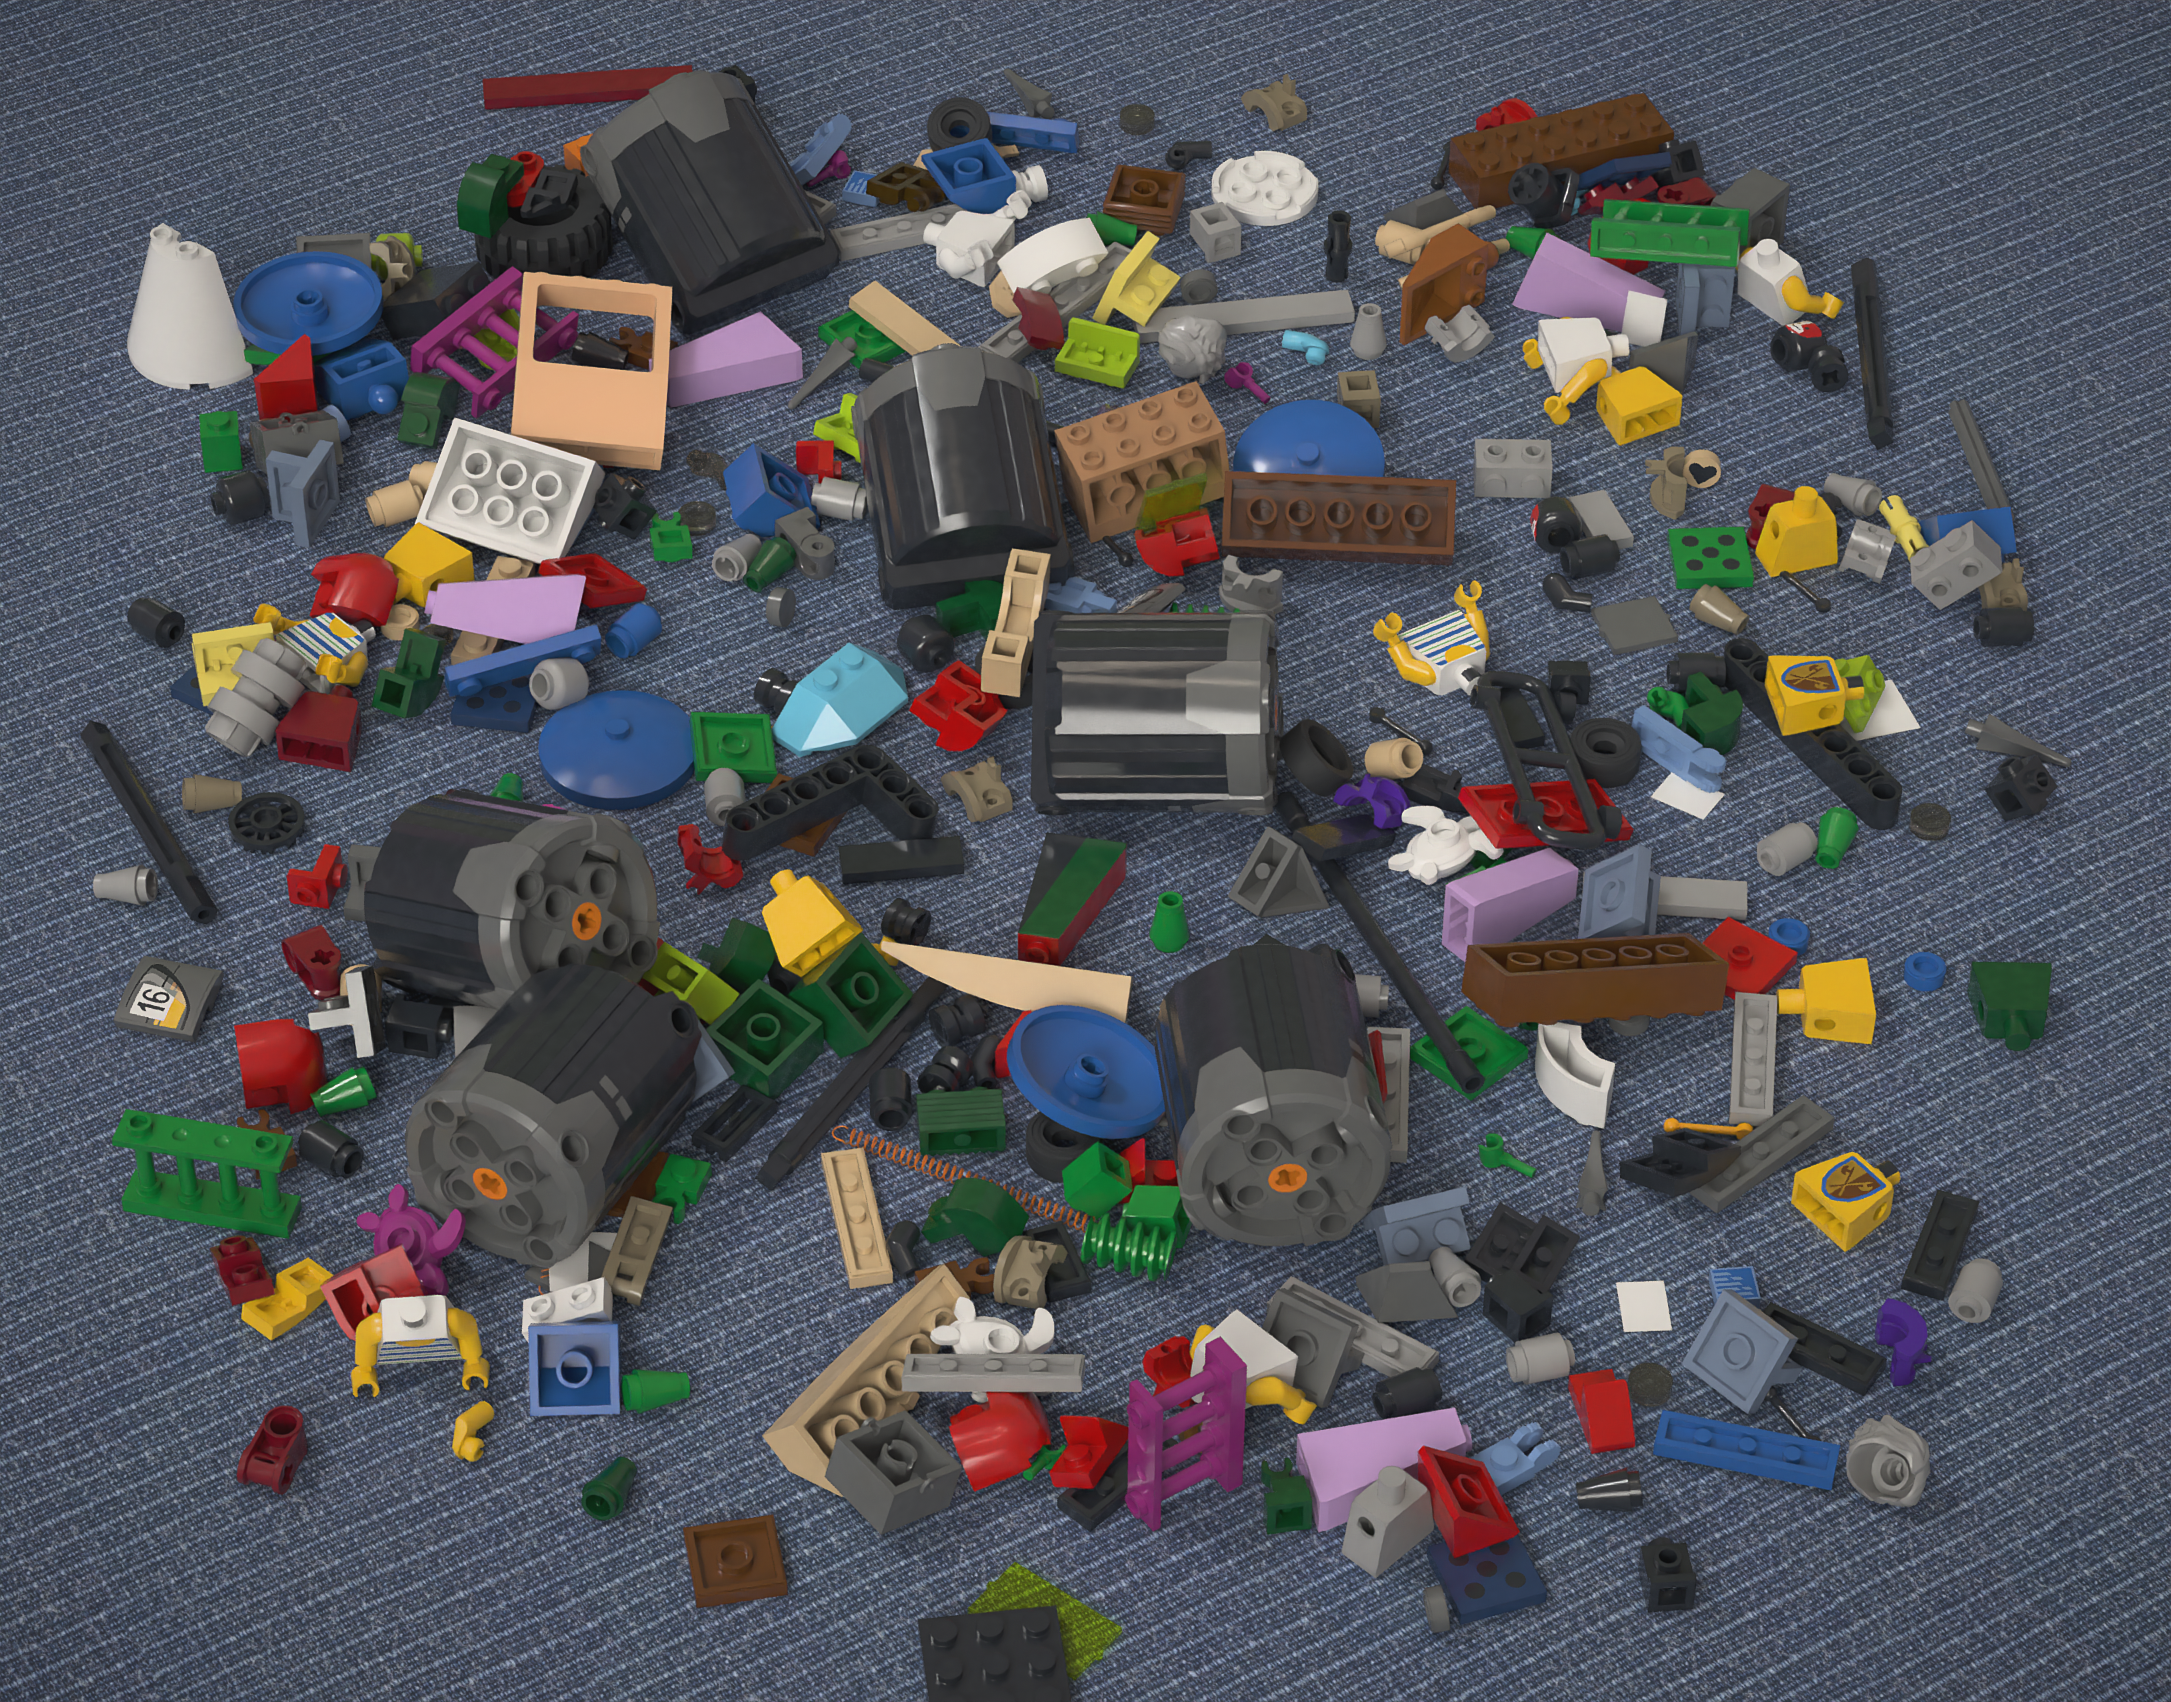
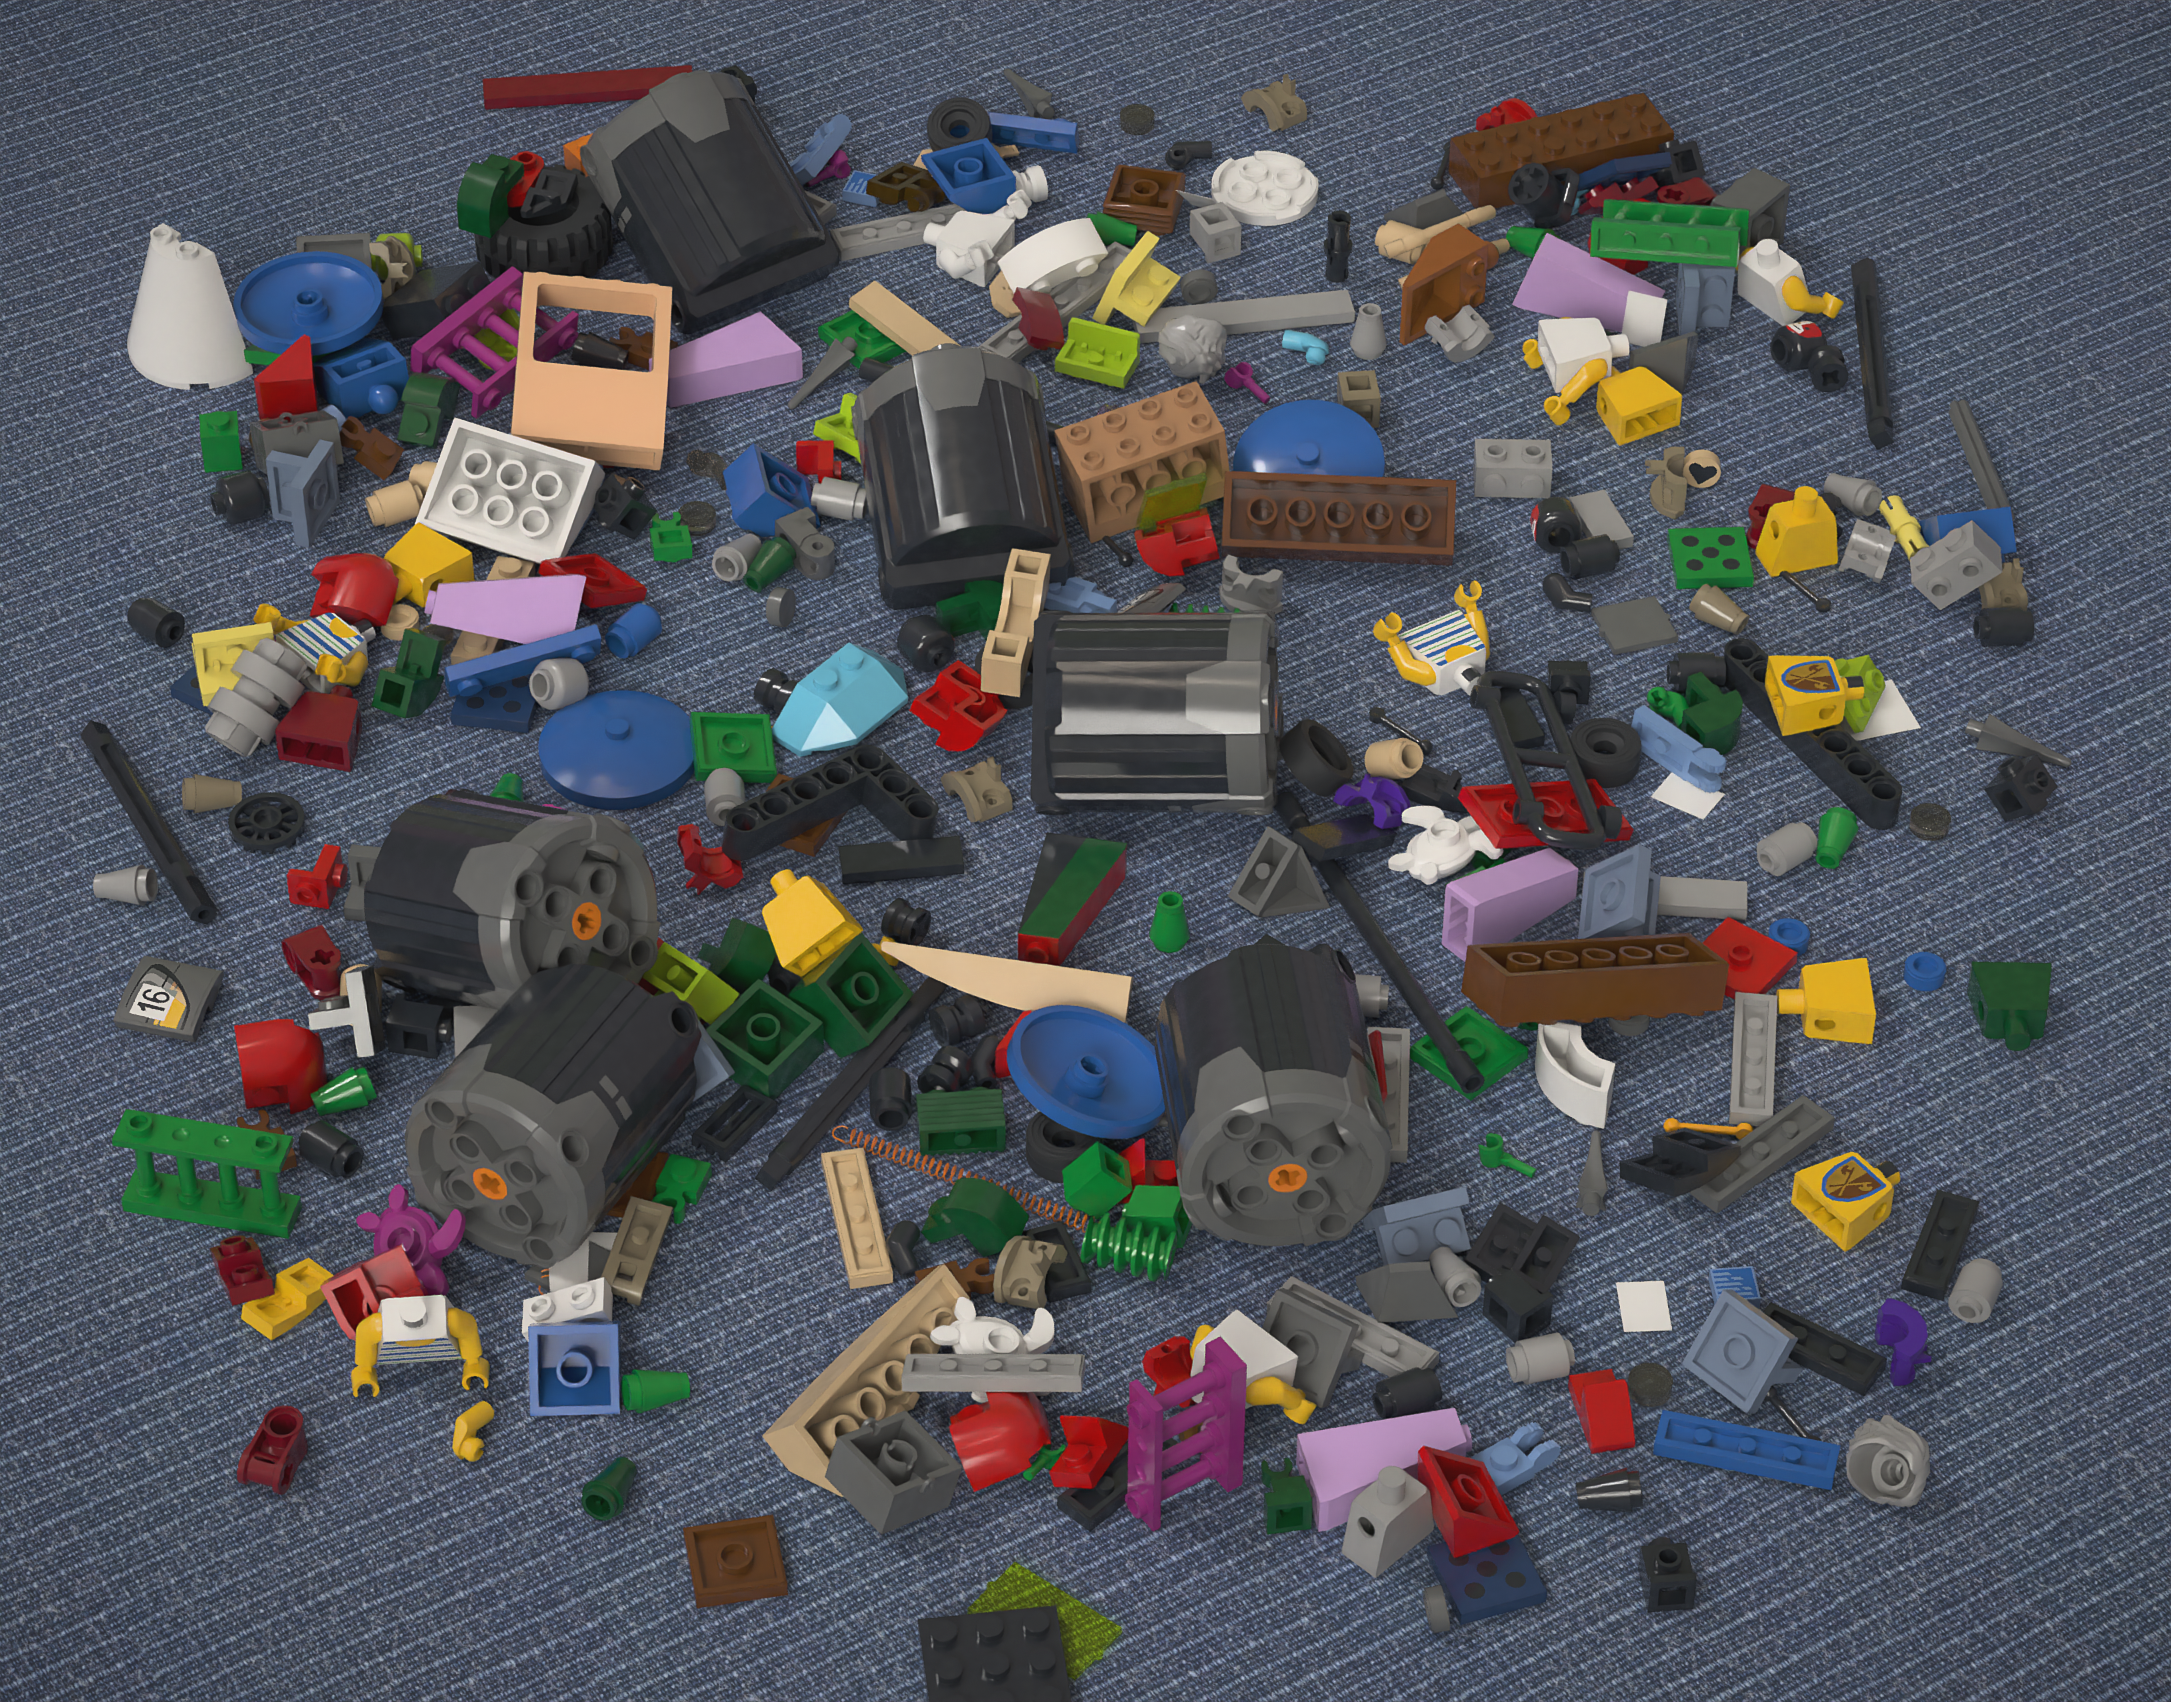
(373, 448): none -> reddish brown plate
(1197, 200): none -> white sticker

